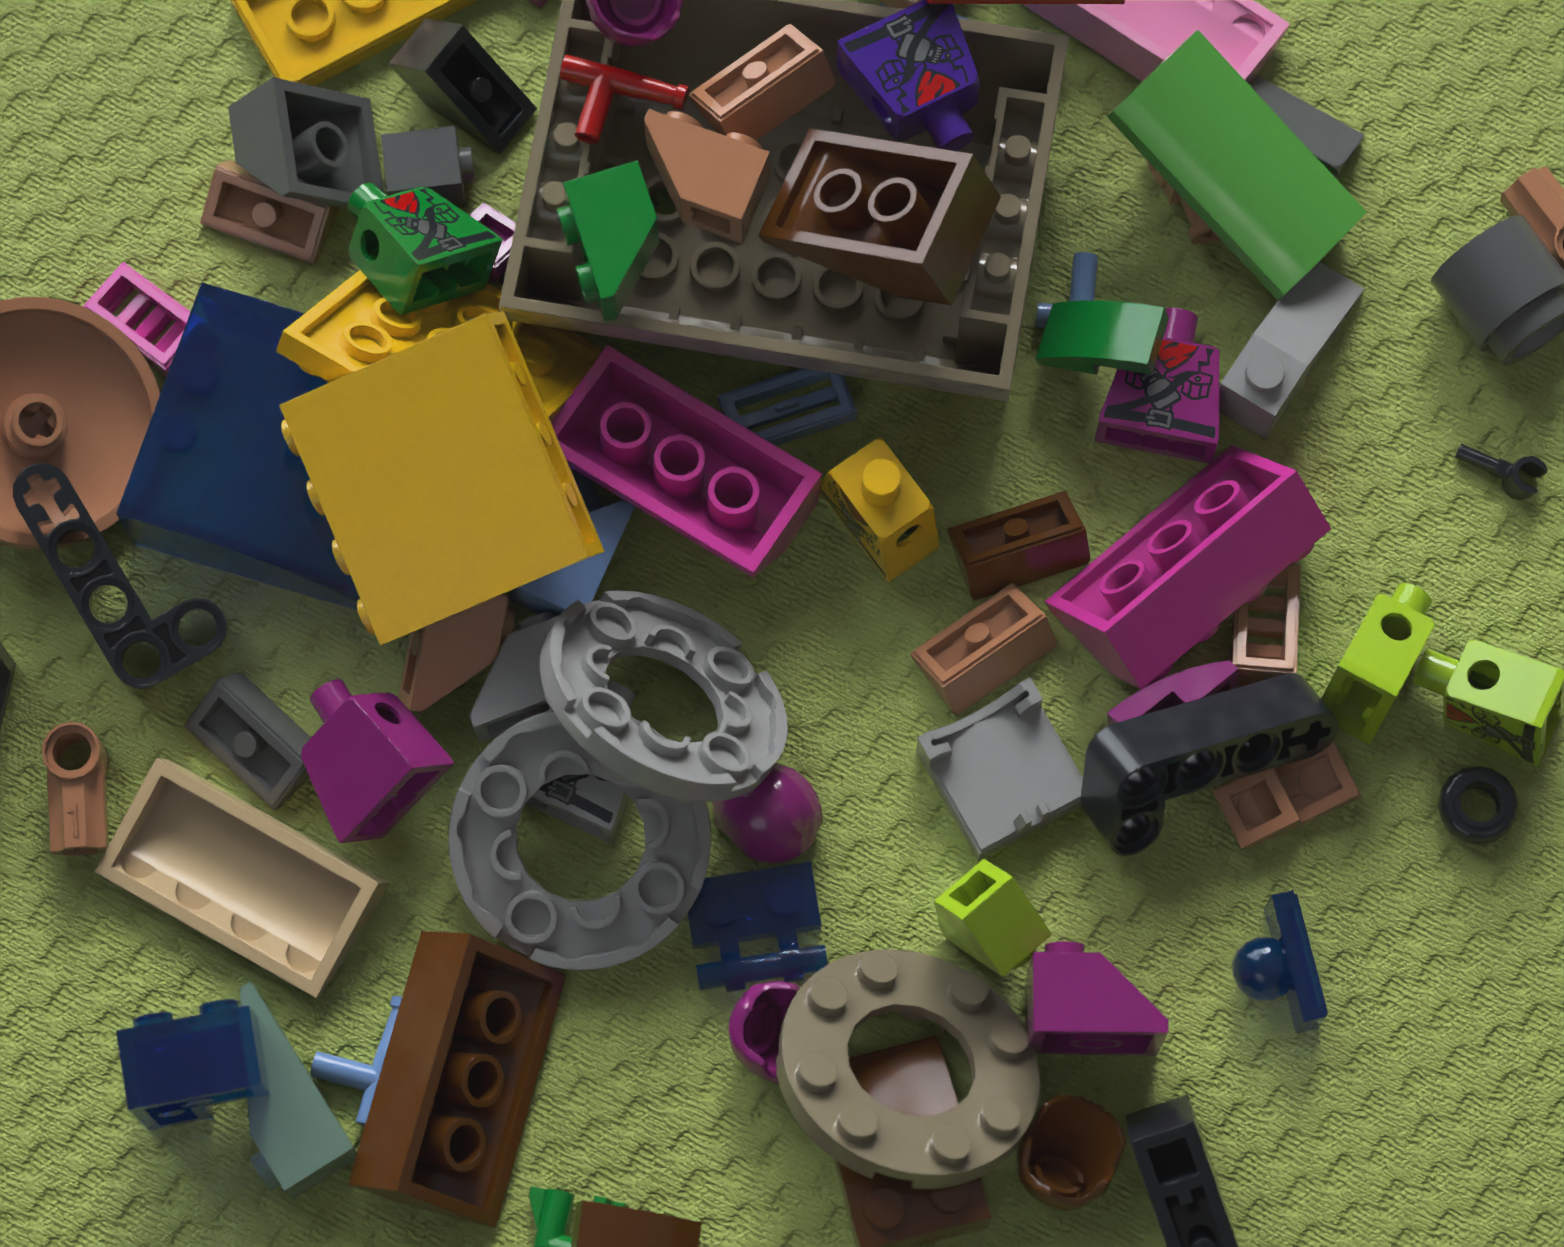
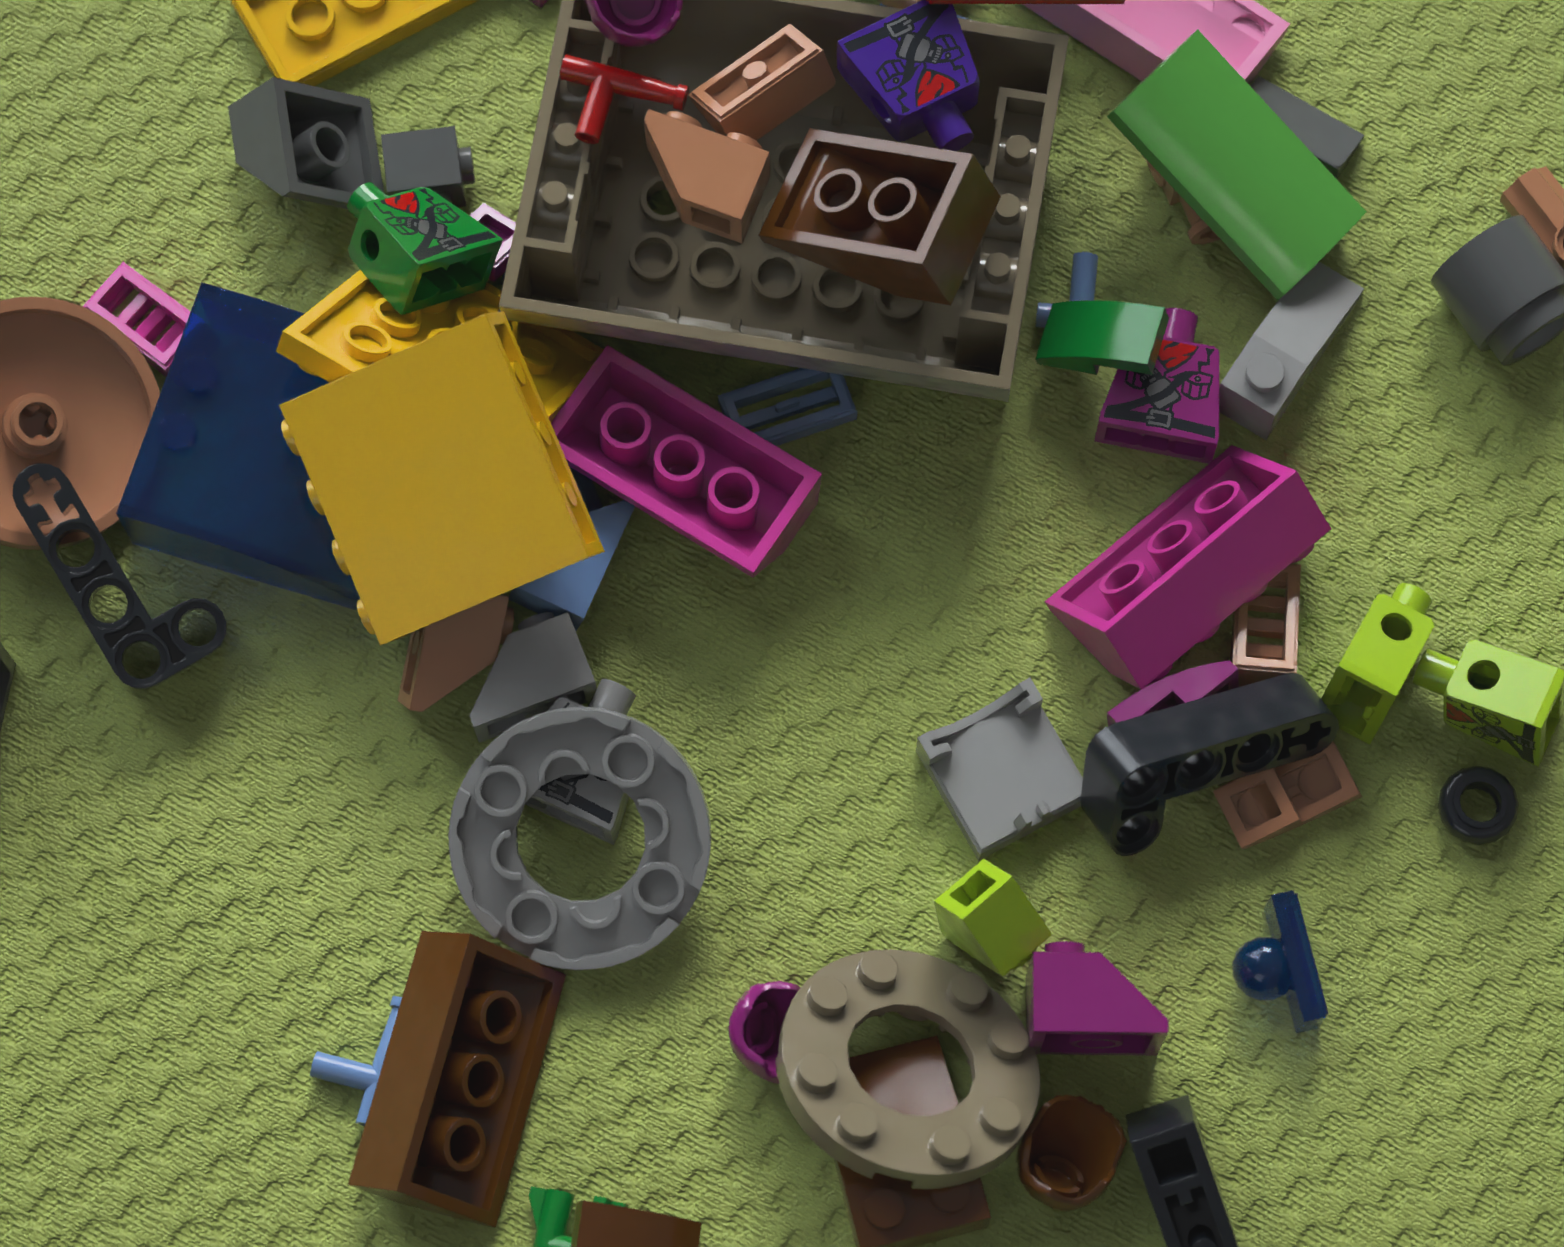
(78, 796): nougat piece -> none
(191, 1063): clear blue brick -> none
(241, 877): tan slope -> none
(252, 738): dark grey slope -> none
(257, 213): nougat slope -> none
(294, 1124): sand green slope -> none
(369, 761): magenta torso -> none
(463, 83): black slope -> none
(615, 231): green slope -> none
(634, 623): light grey plate -> none
(752, 908): clear blue plate -> none
(774, 818): magenta hair -> none
(878, 504): yellow torso -> none
(985, 648): nougat slope -> none
(1020, 545): reddish brown slope -> none
(1505, 470): black hand -> none

